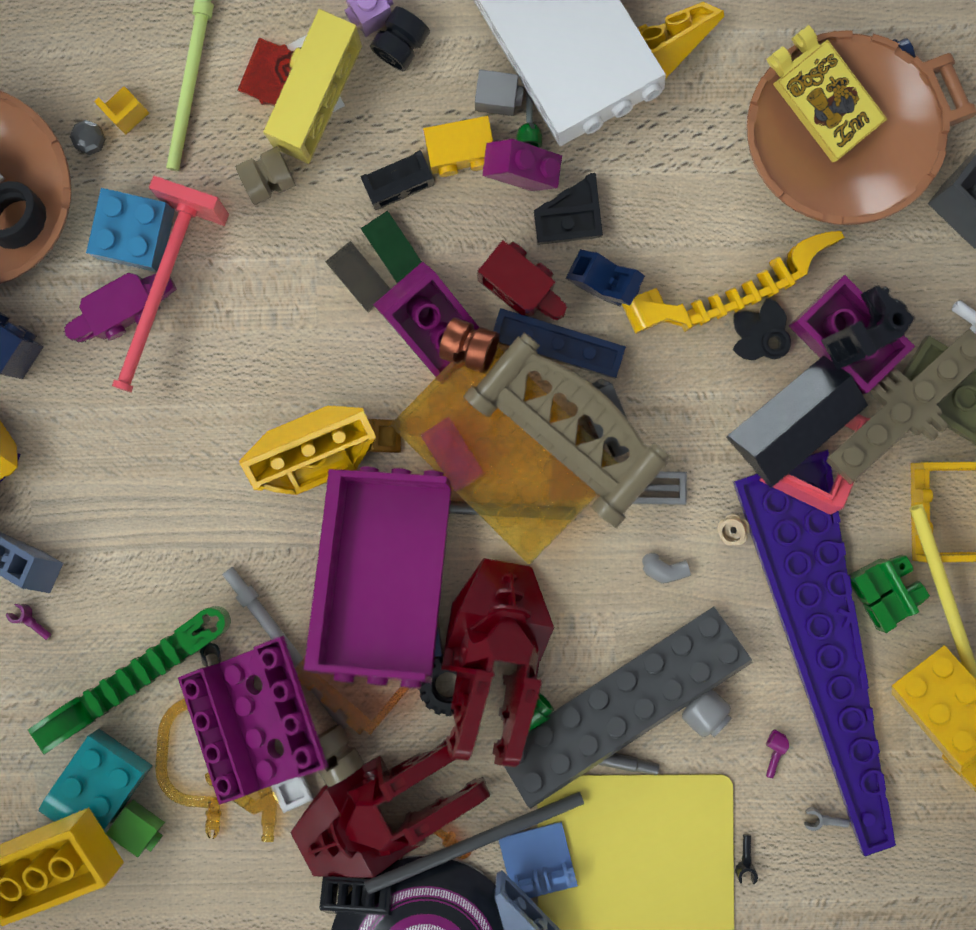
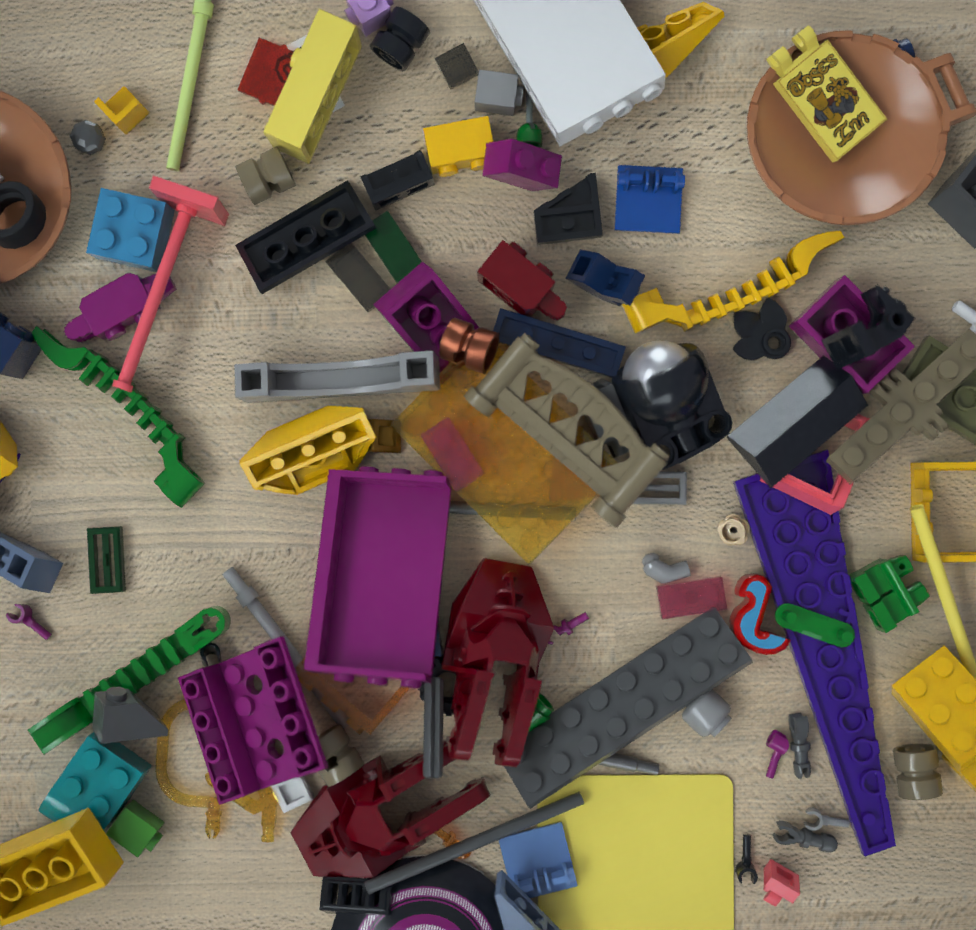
(107, 567): none -> dark green tile
(124, 717): none -> dark grey slope
(177, 478): none -> green piece
(305, 237): none -> black slope
(374, 376): none -> light grey arch
(433, 728): none -> dark grey axle
(456, 66): none -> clear smoke tile
(567, 626): none -> magenta hand
(649, 199): none -> blue hinge
(672, 399): none -> black piece
(691, 597): none -> clear pink plate
(748, 616): none -> red animal
(780, 883): none -> coral tile
(799, 730): none -> dark grey piece
(805, 838): none -> dark grey piece
(814, 625): none -> green piece
(918, 776): none -> dark tan wheel

